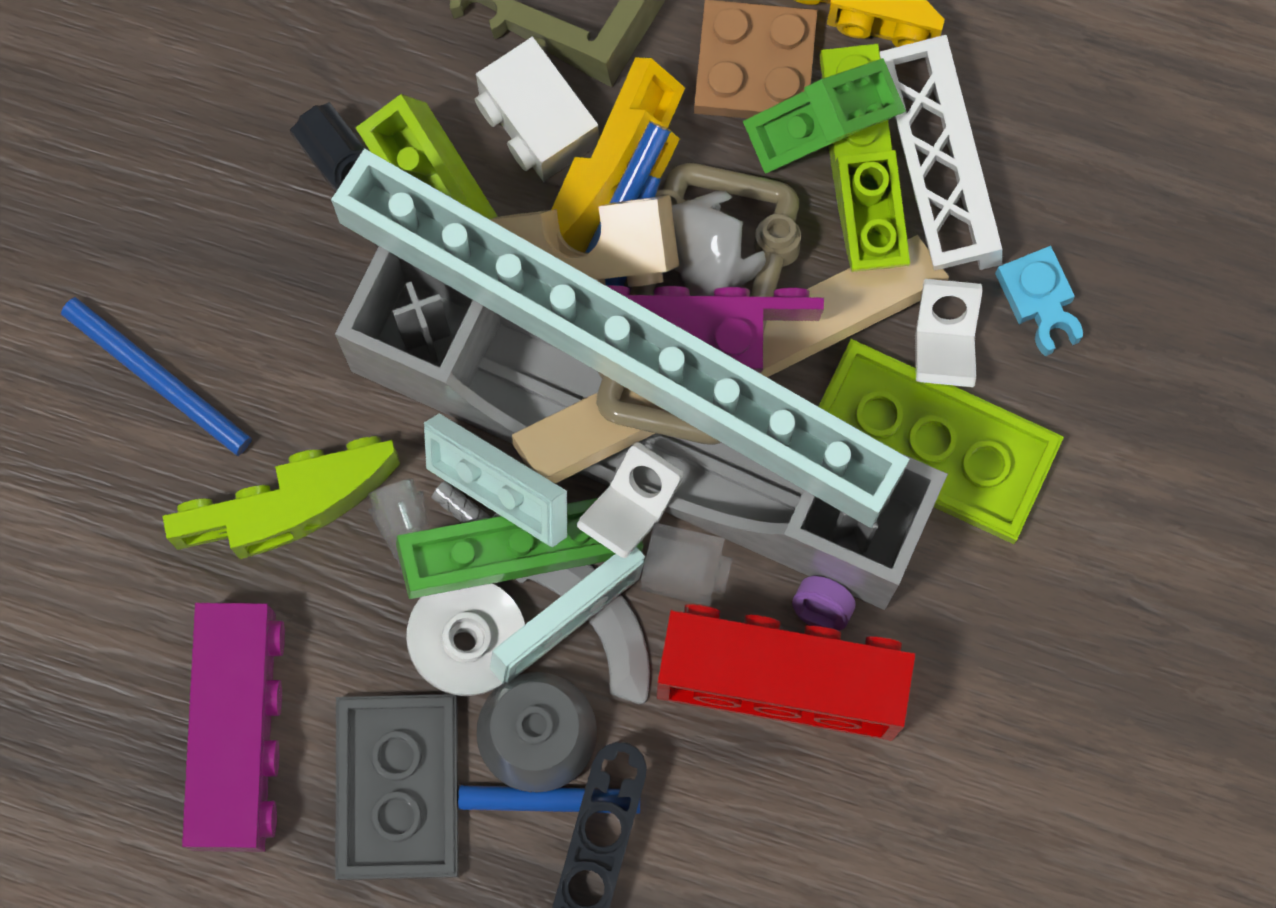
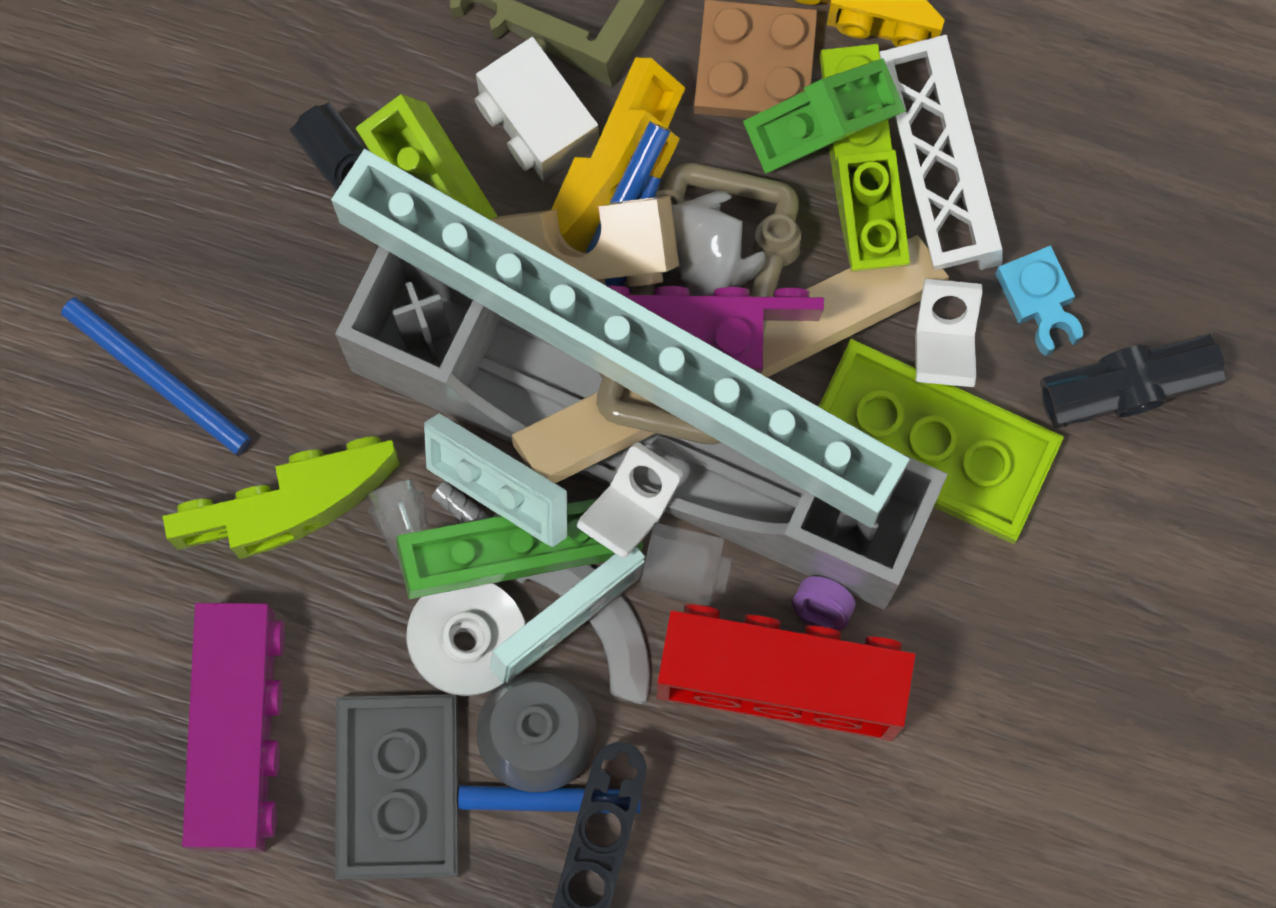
(1132, 381): none -> black piece

